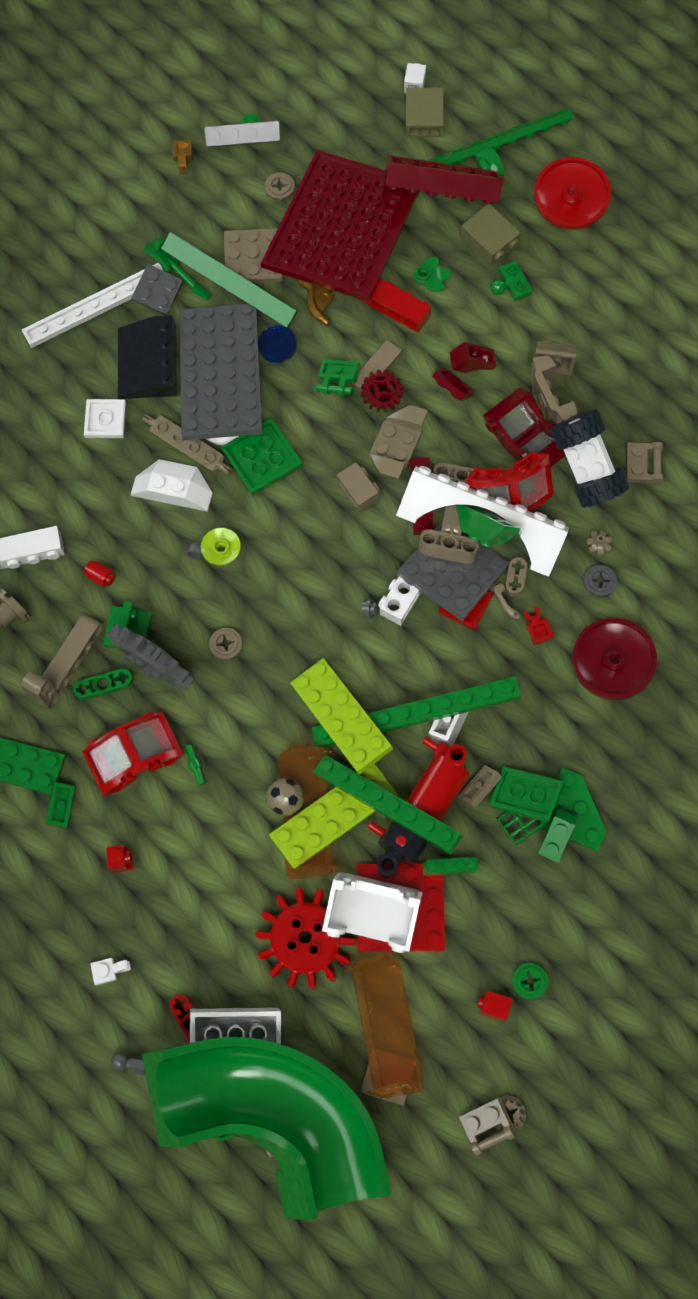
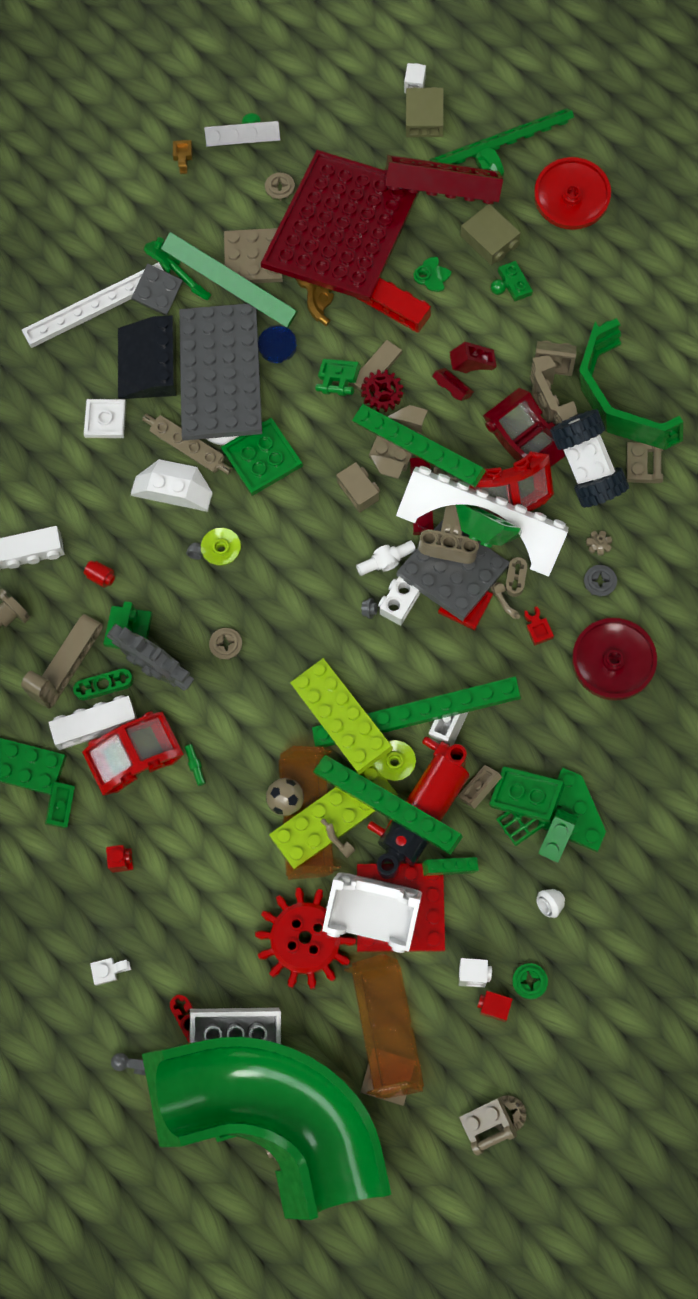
(91, 723): none -> white brick
(346, 849): none -> dark tan piece
(385, 558): none -> white pin
(404, 755): none -> lime dish
(419, 446): none -> green plate
(474, 972): none -> white brick
(550, 902): none -> white cone
(617, 422): none -> green panel

